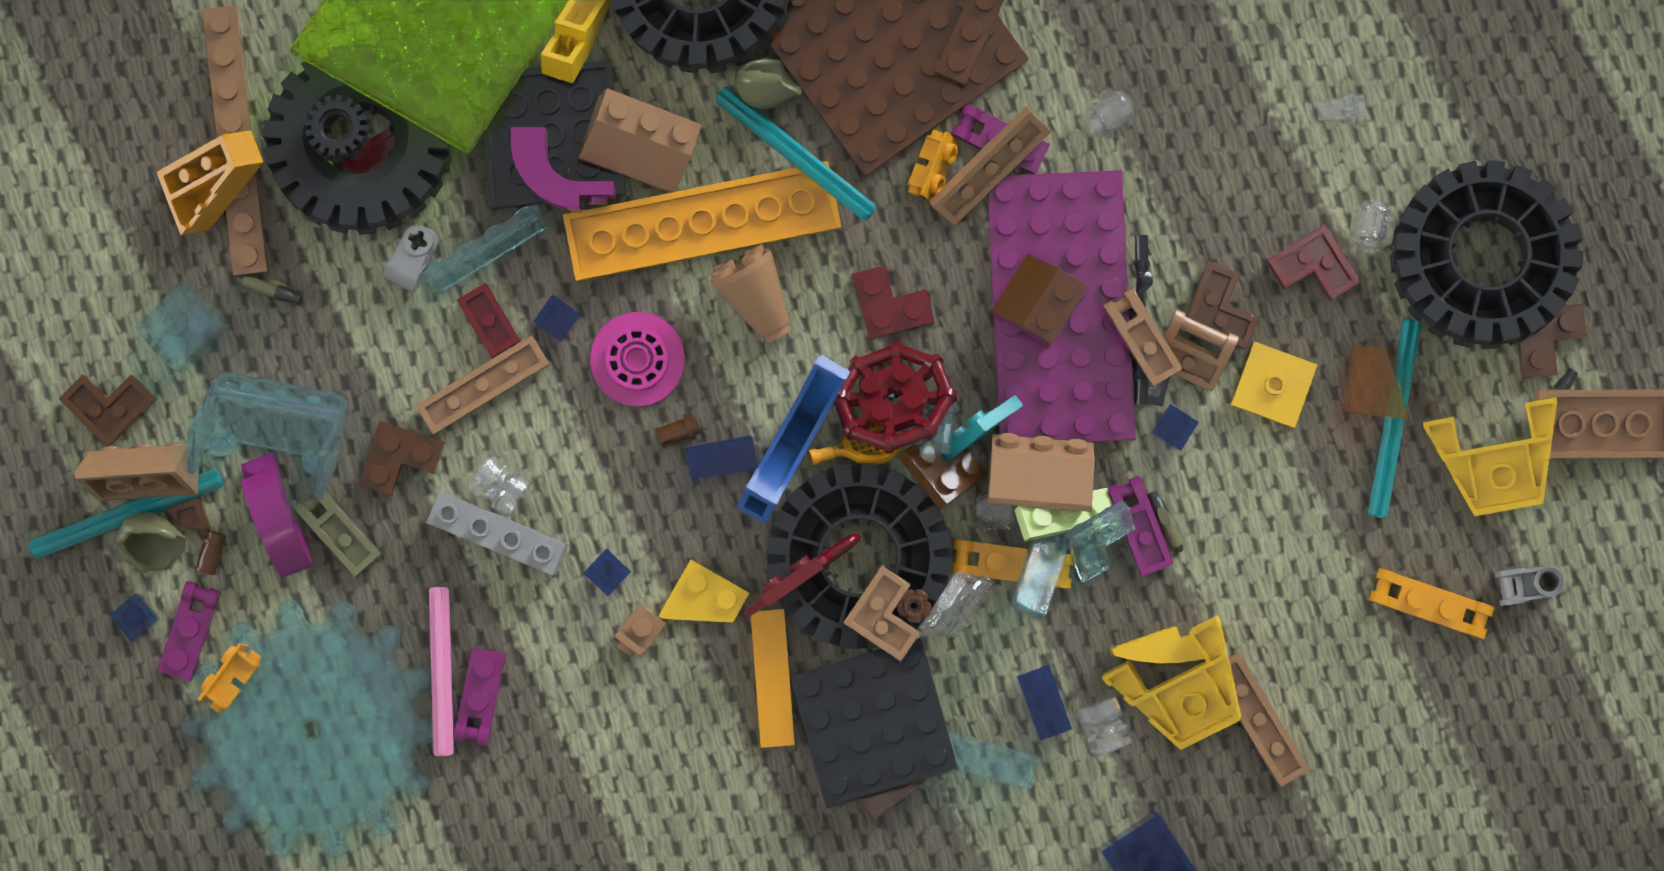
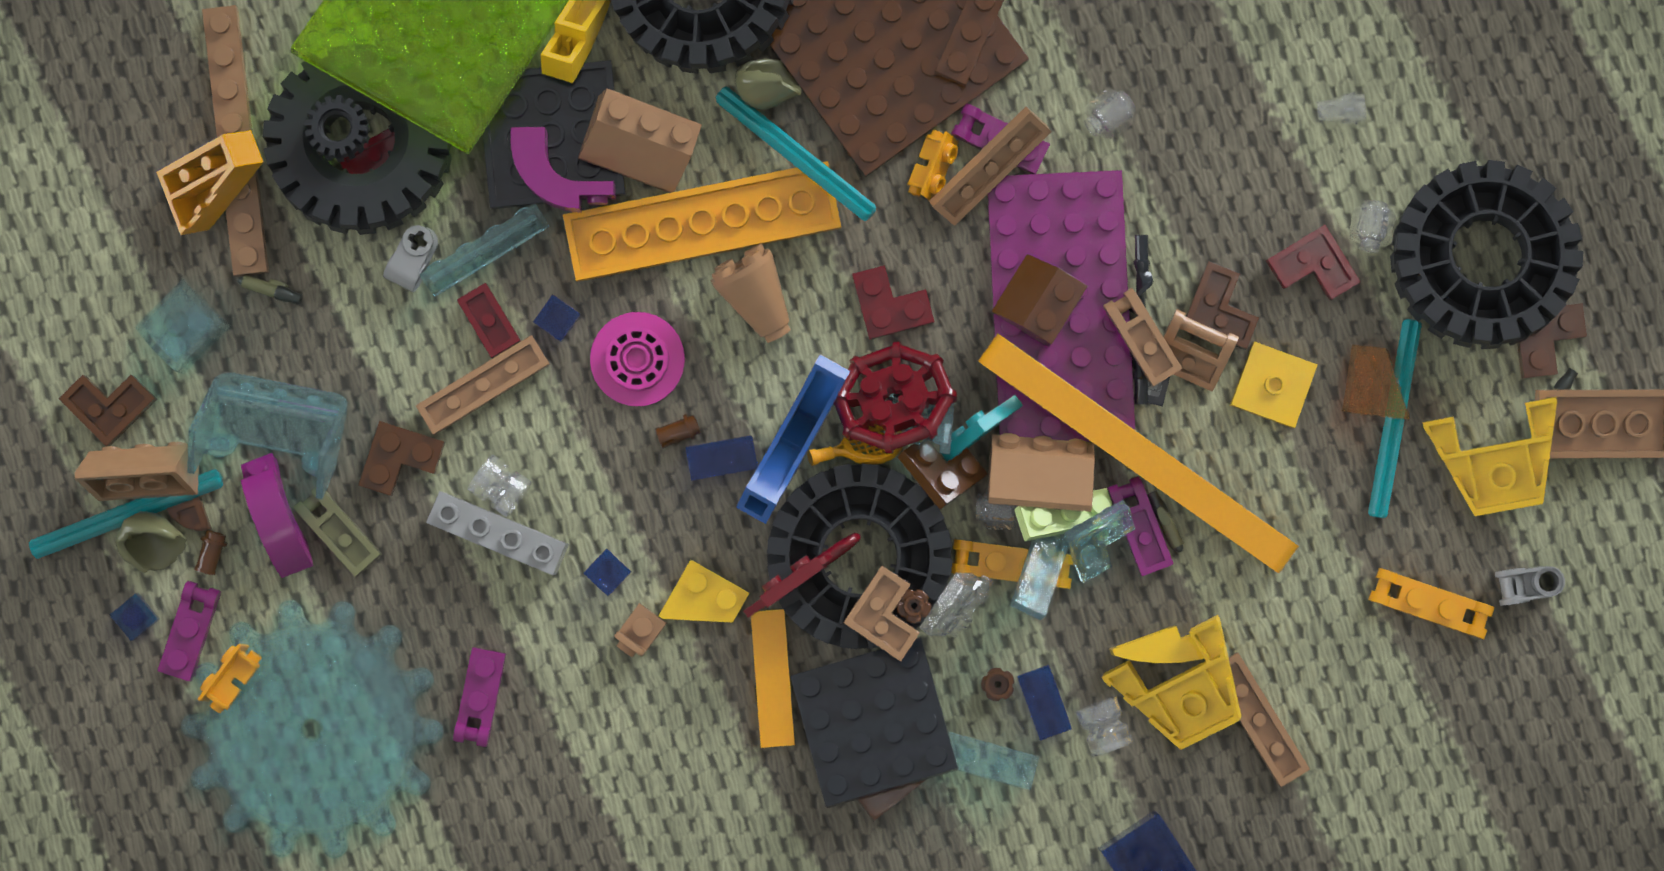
(441, 671): bright pink axle -> none
(1006, 688): none -> reddish brown plate
(1138, 453): none -> light orange beam
(1174, 427): clear blue plate -> none

